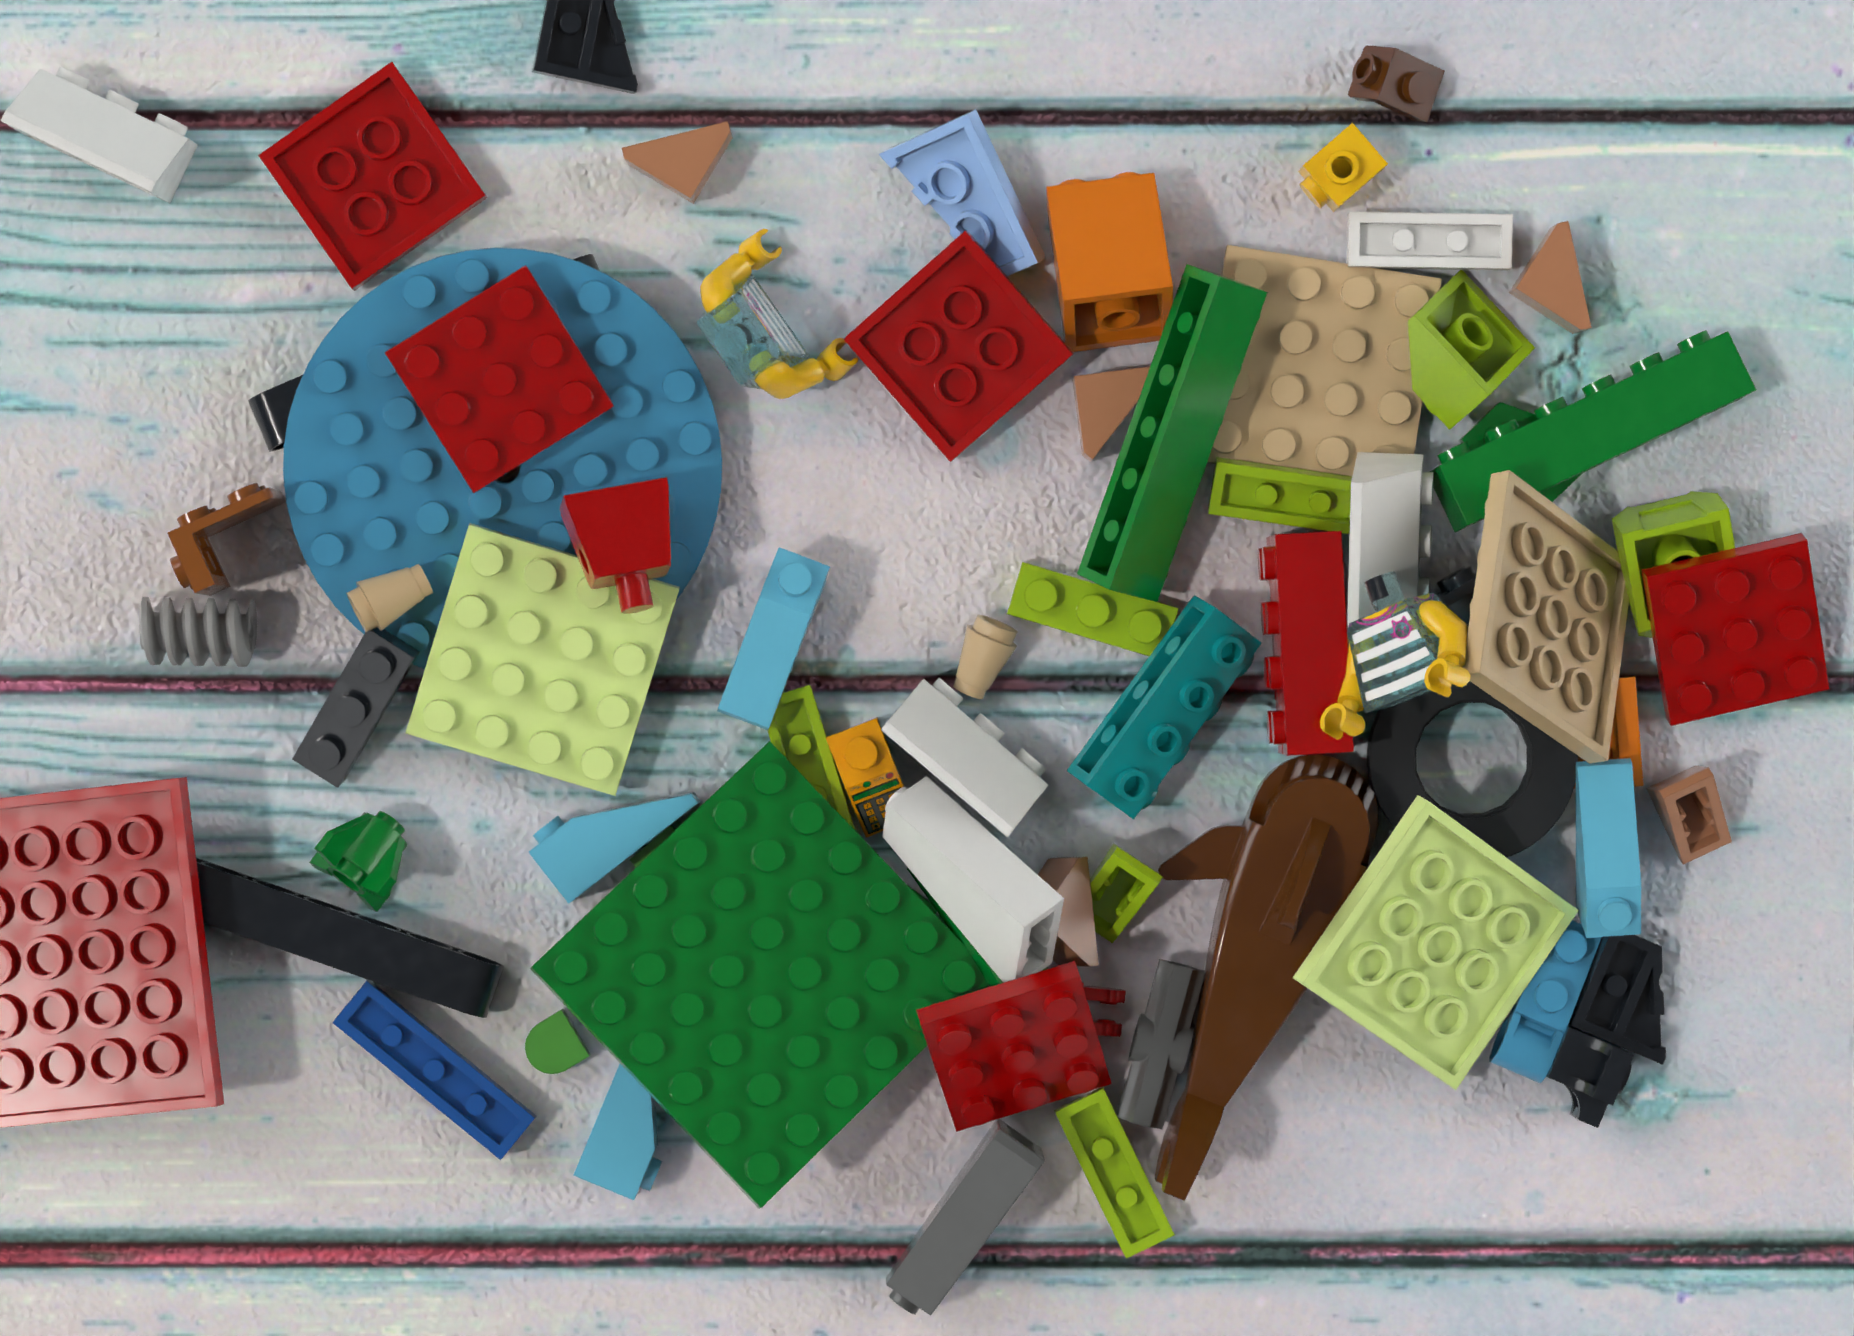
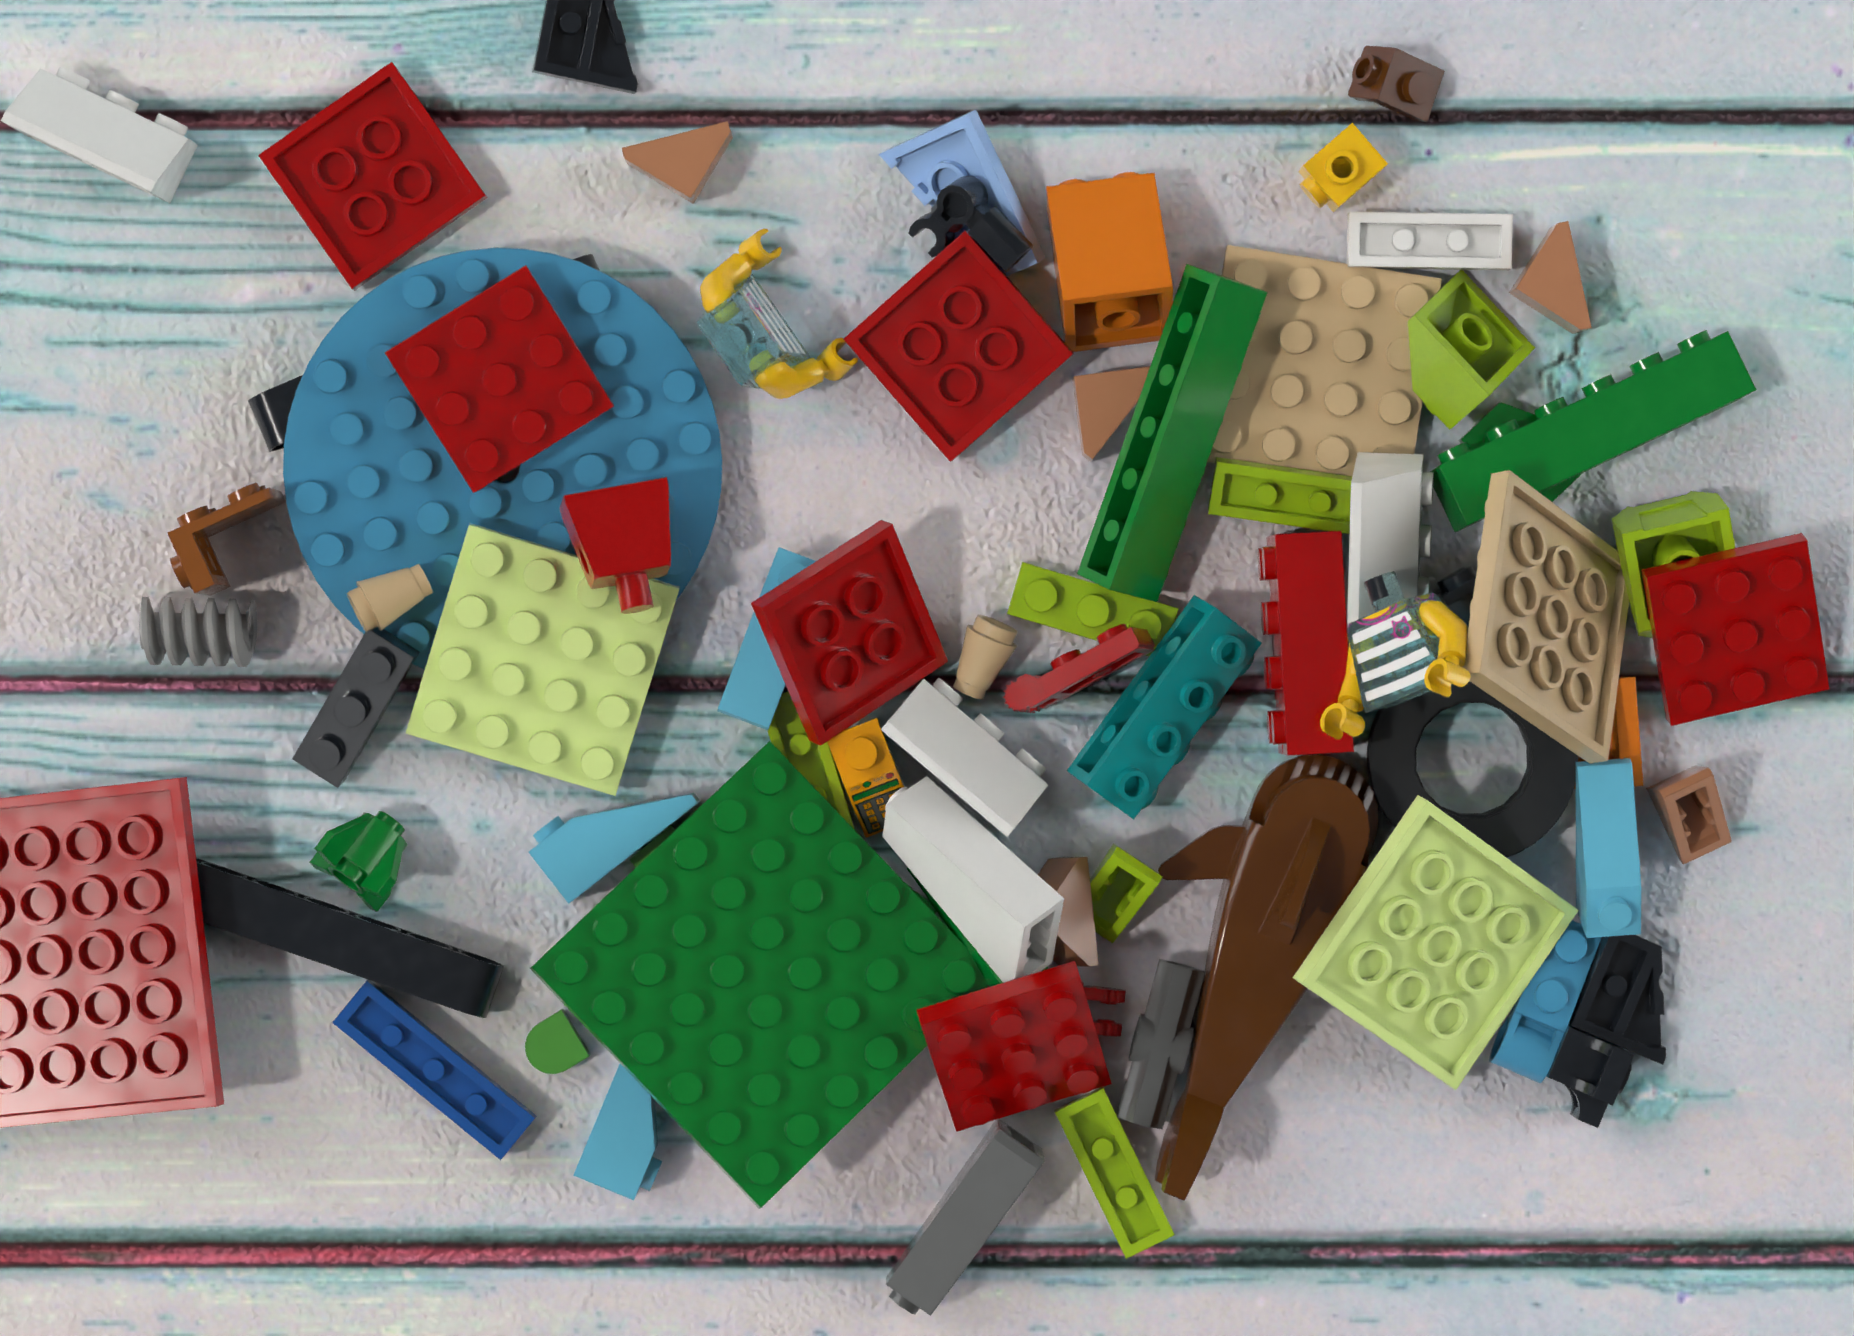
(850, 632): none -> red plate
(967, 204): none -> black bar
(1077, 671): none -> red hinge

